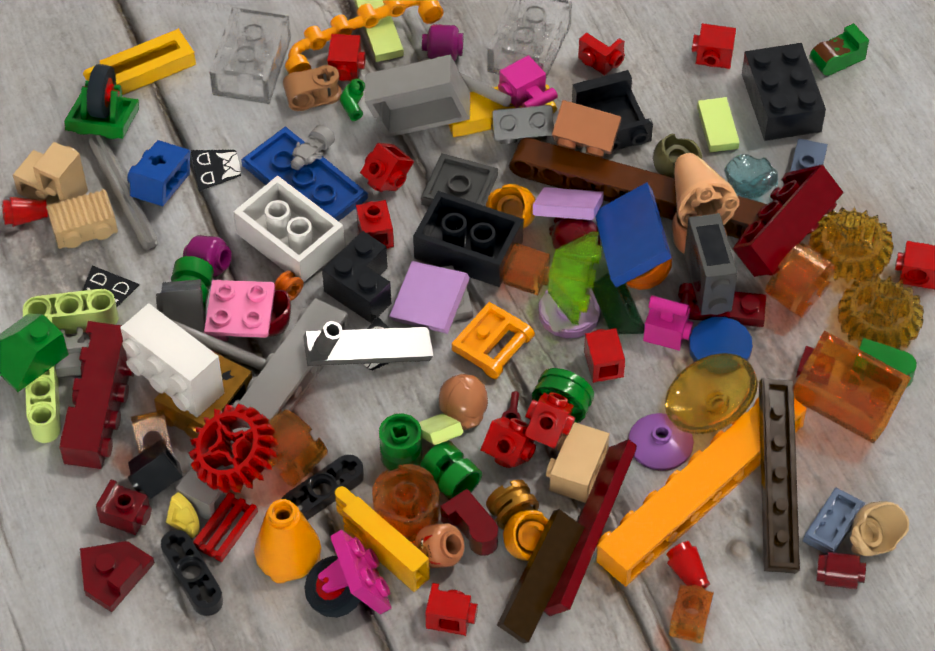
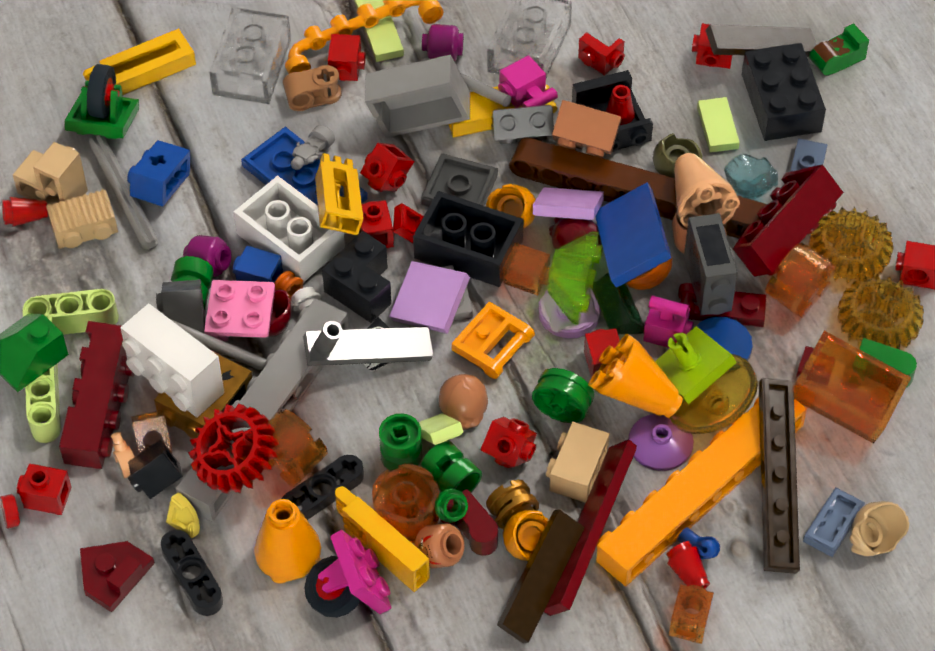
(10, 511): none -> red tile
(44, 489): none -> red brick
(71, 364): light grey plate -> none
(102, 279): black sticker -> none
(122, 453): none -> light nougat piece
(123, 508): dark red brick -> none
(215, 167): black sticker -> none
(238, 506): red tile -> none
(257, 265): none -> blue brick
(303, 298): none -> white plate
(335, 211): none -> yellow hinge
(350, 98): green arm -> none
(406, 221): none -> red tile
(450, 611): red brick -> none
(459, 507): none -> green plate
(513, 412): dark red hand -> none
(549, 419): red brick -> none
(621, 104): none -> red cone
(635, 379): none -> light orange cone
(694, 362): none -> lime tile
(707, 546): none -> blue arm
(738, 39): none -> tile
(841, 570): dark red brick -> none

